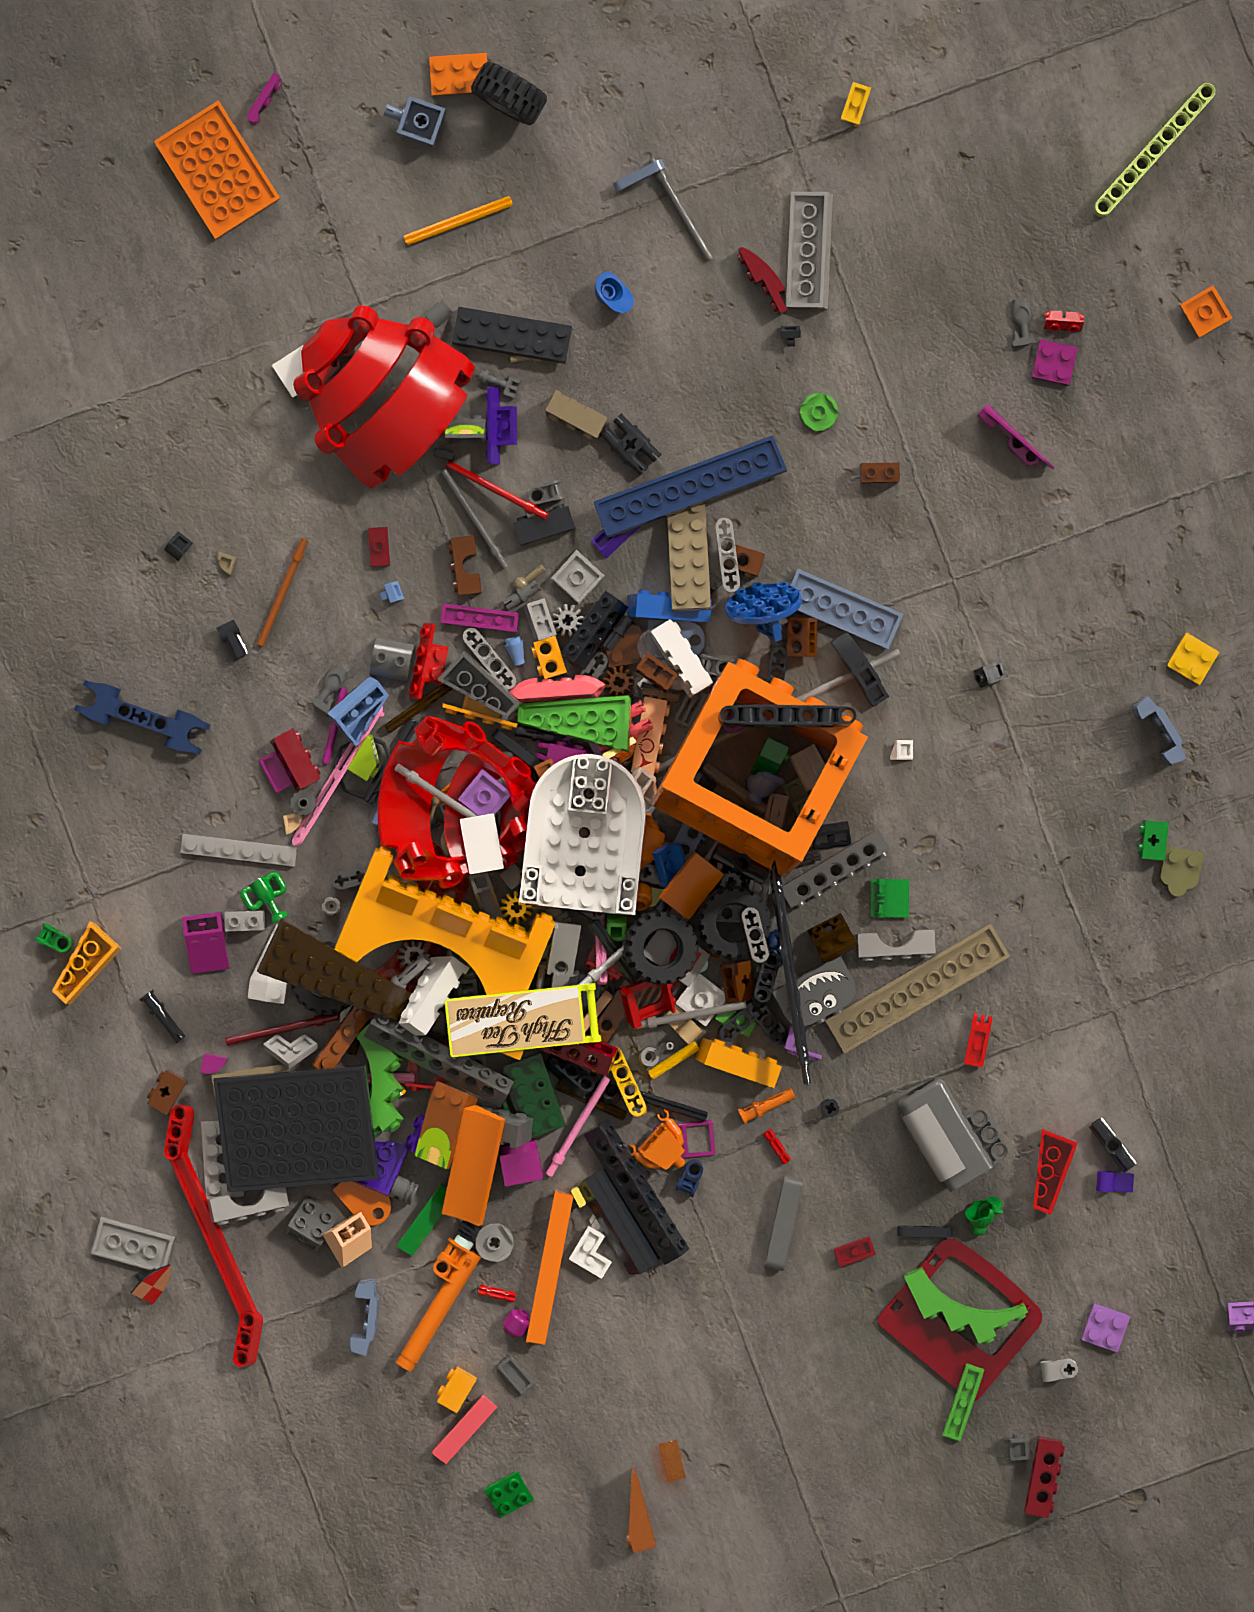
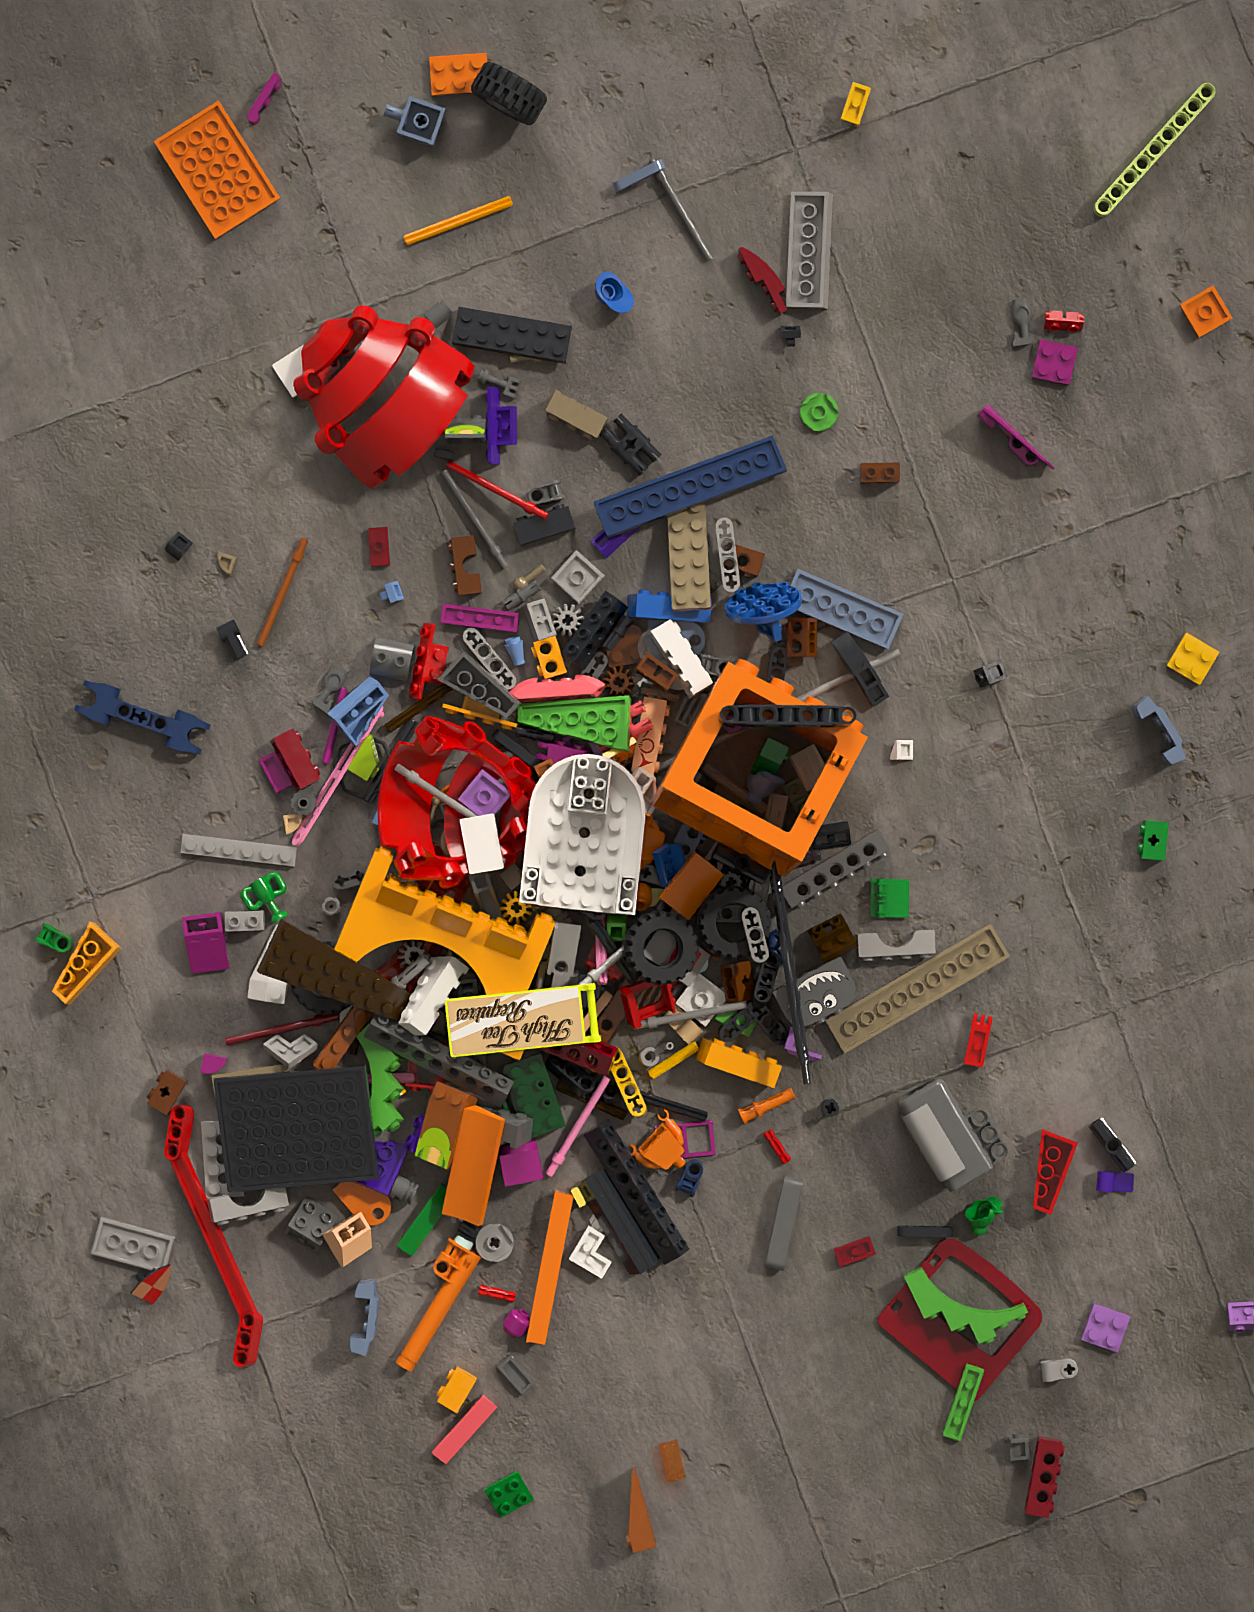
(157, 1008): black pin -> none
(1181, 869): olive plate -> none

